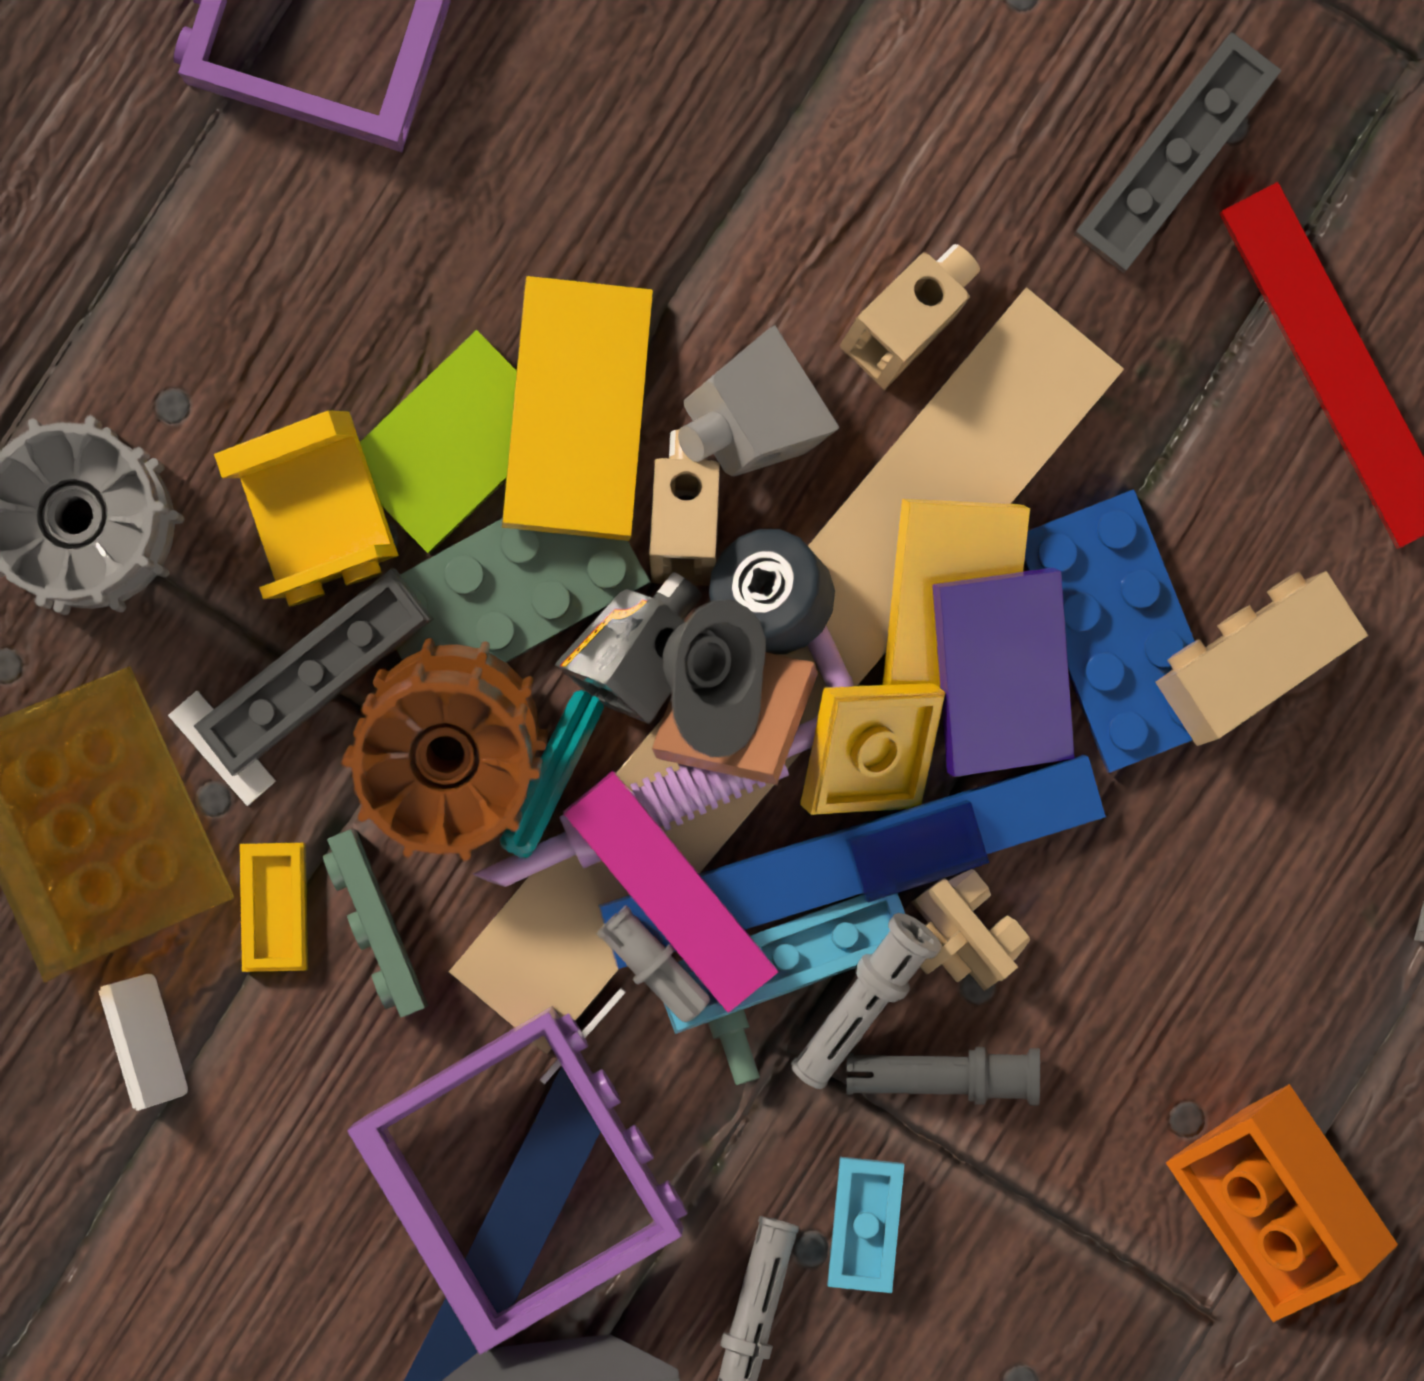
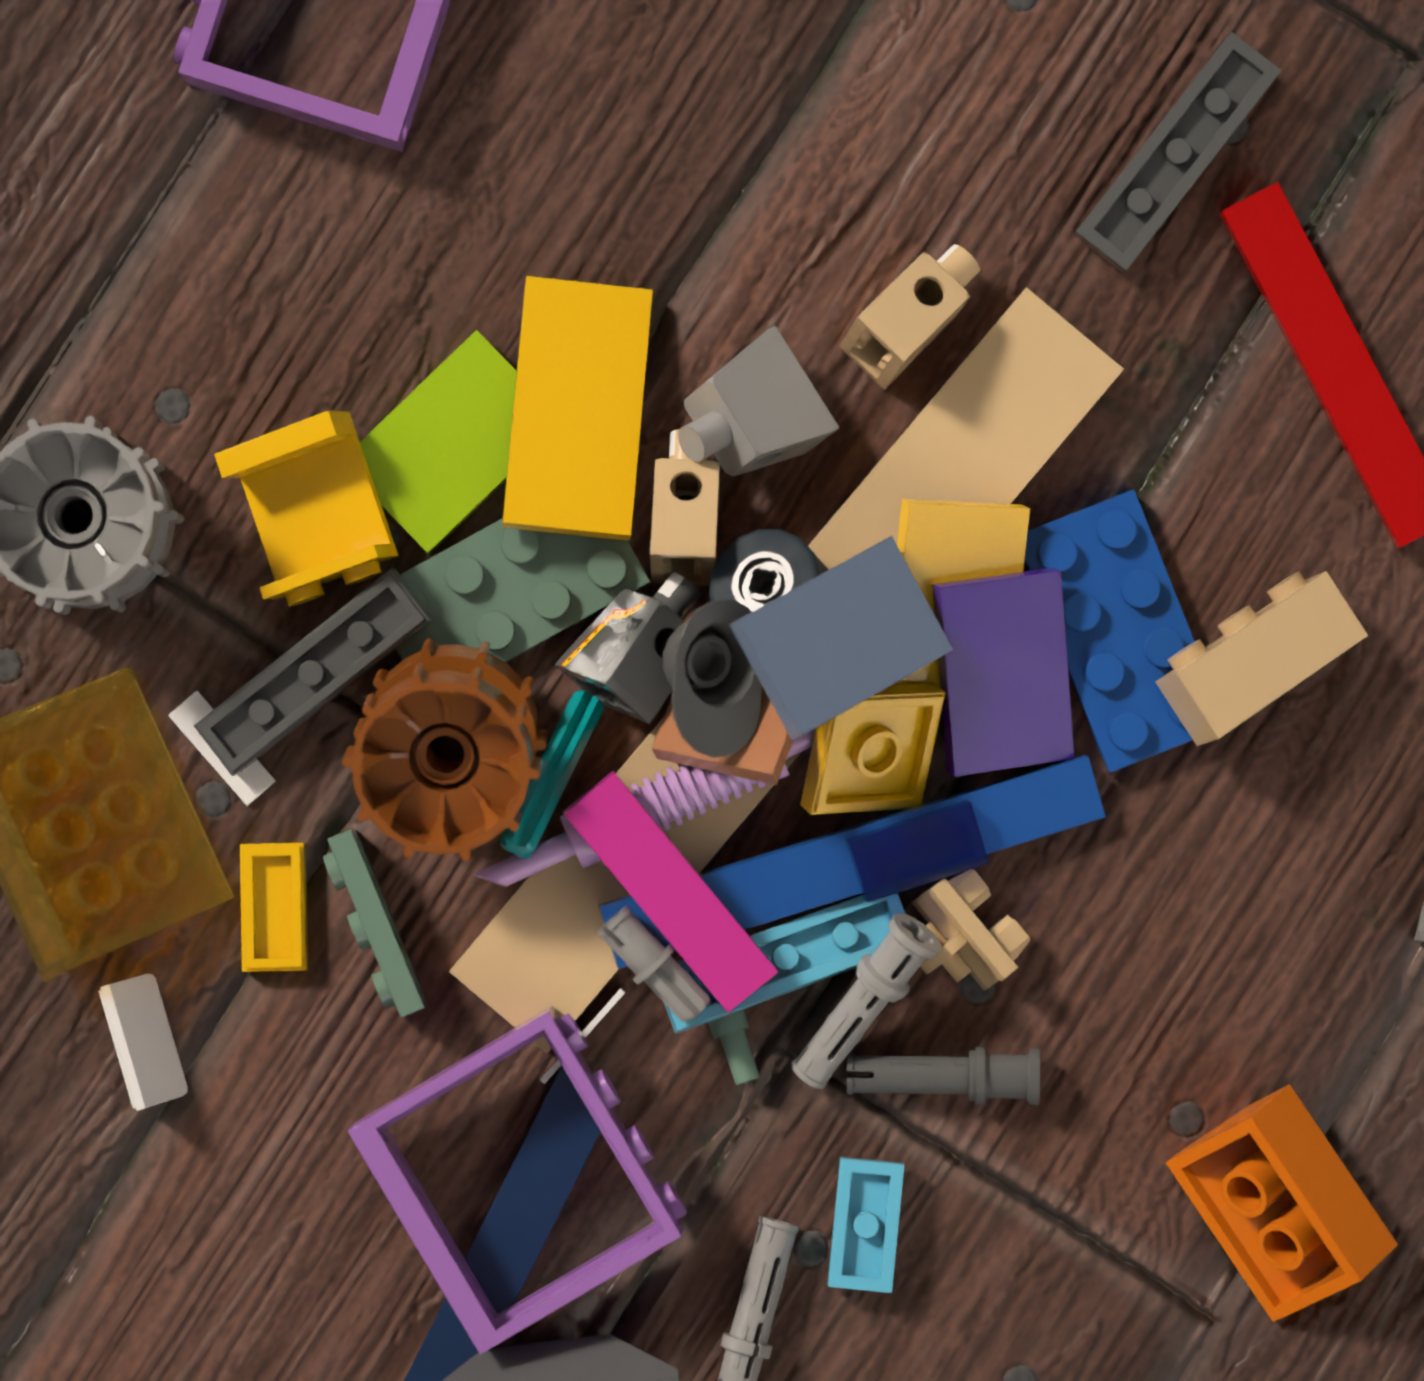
(841, 637): none -> sand blue tile

